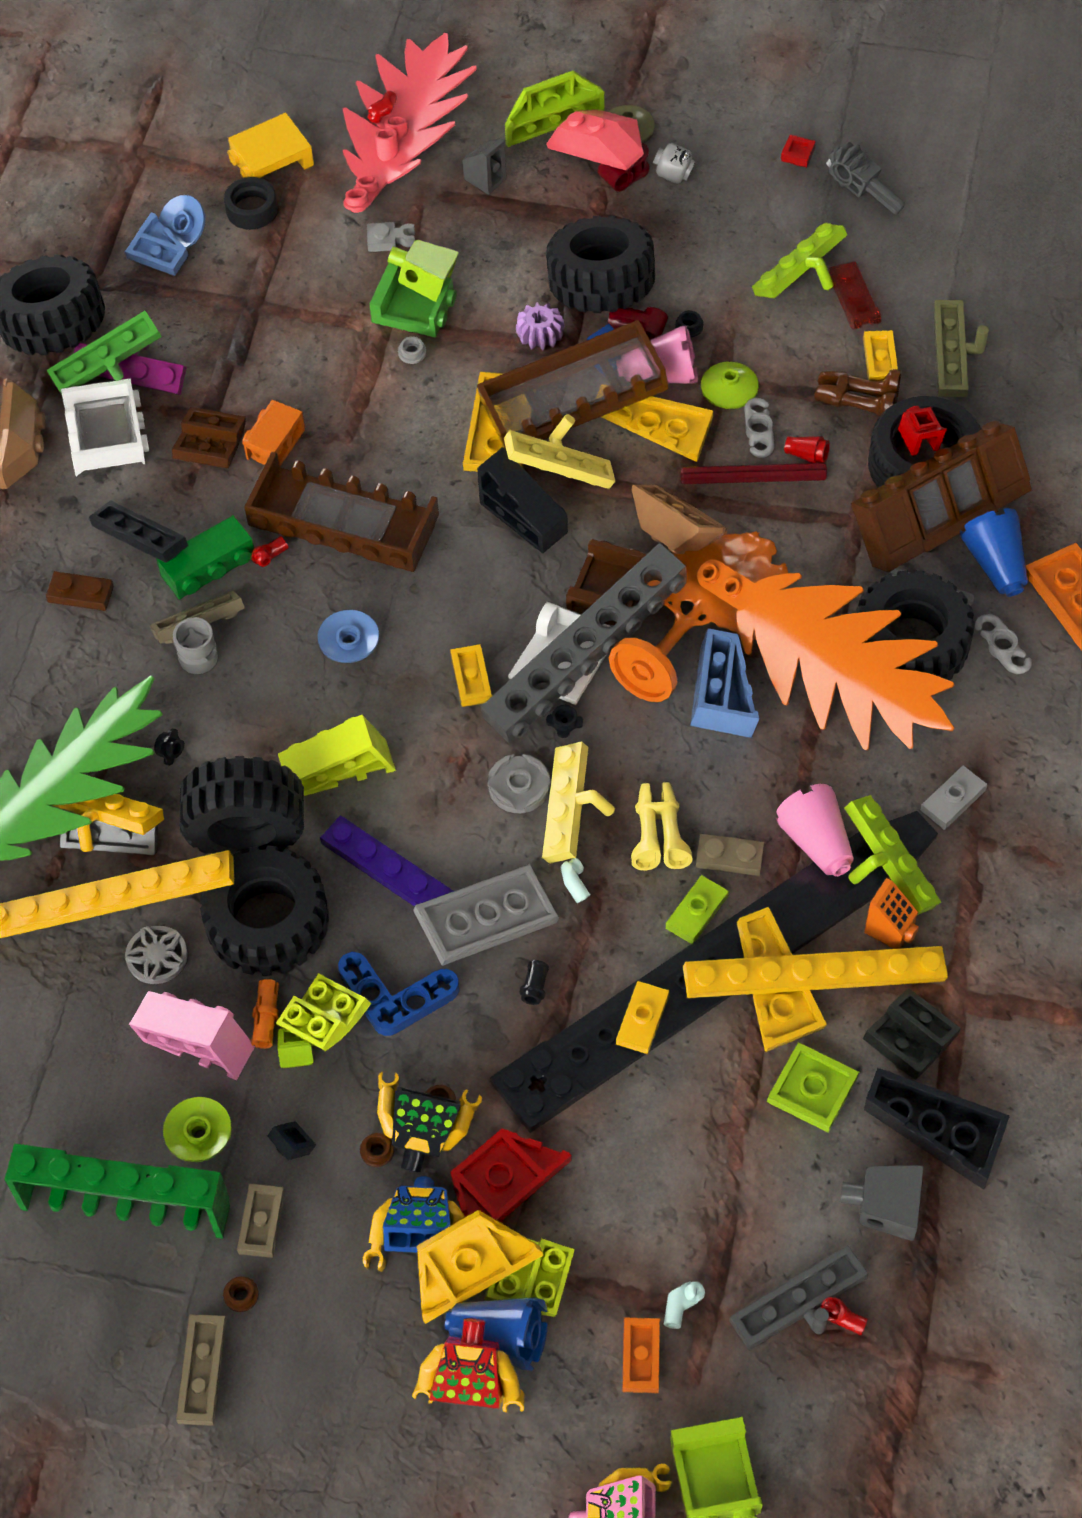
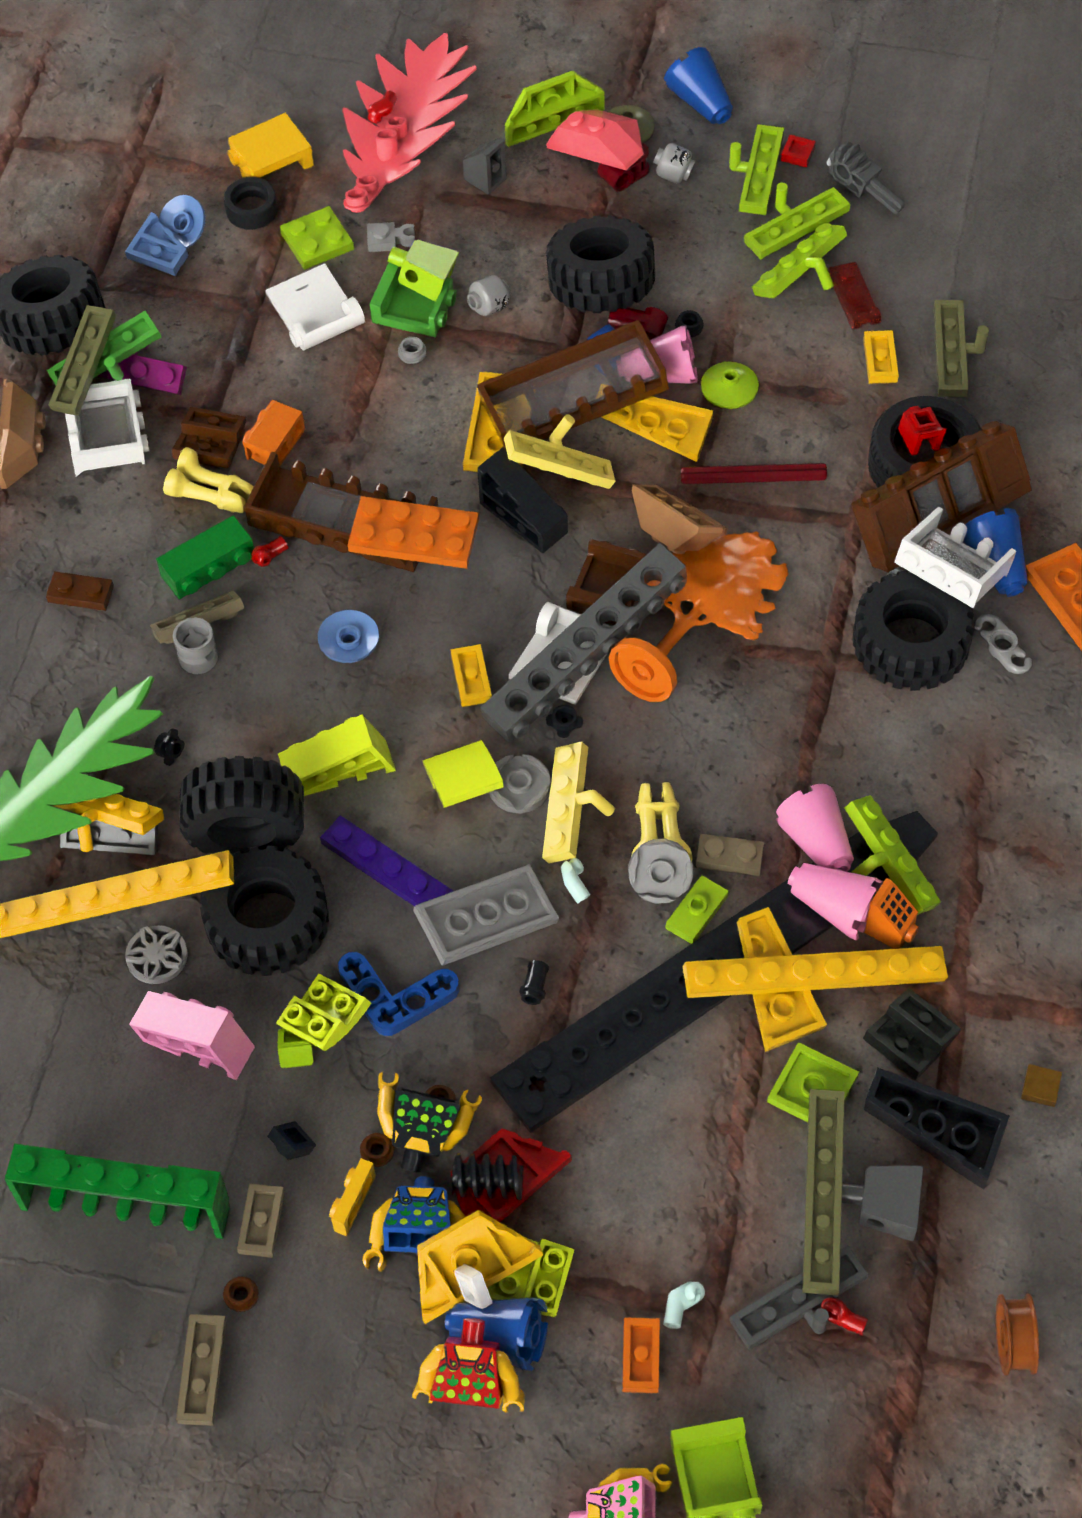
(82, 360): none -> olive plate
(138, 531): black plate -> none
(196, 1115): lime dish -> none
(231, 489): none -> light yellow piece
(265, 1013): orange pin -> none
(314, 307): none -> white door
(316, 237): none -> lime plate
(357, 1186): none -> yellow plate
(413, 532): none -> orange plate
(463, 773): none -> neon yellow slope
(473, 1286): none -> white tile
(487, 1176): none -> black piece
(488, 295): none -> light grey head
(540, 326): lavender gear -> none
(642, 1017): yellow plate -> none
(660, 871): none -> light grey tile
(700, 85): none -> blue cone
(722, 688): medium blue wedge -> none
(760, 168): none -> lime plate
(765, 437): light grey piece -> none
(795, 222): none -> lime plate
(811, 449): red cone -> none
(823, 1192): none -> olive plate
(832, 651): orange plant -> none
(835, 385): reddish brown piece -> none
(835, 895): none -> bright pink cone
(951, 563): none -> white window
(953, 797): light grey plate -> none
(1017, 1334): none -> dark orange wheel
(1041, 1085): none -> pearl gold tile

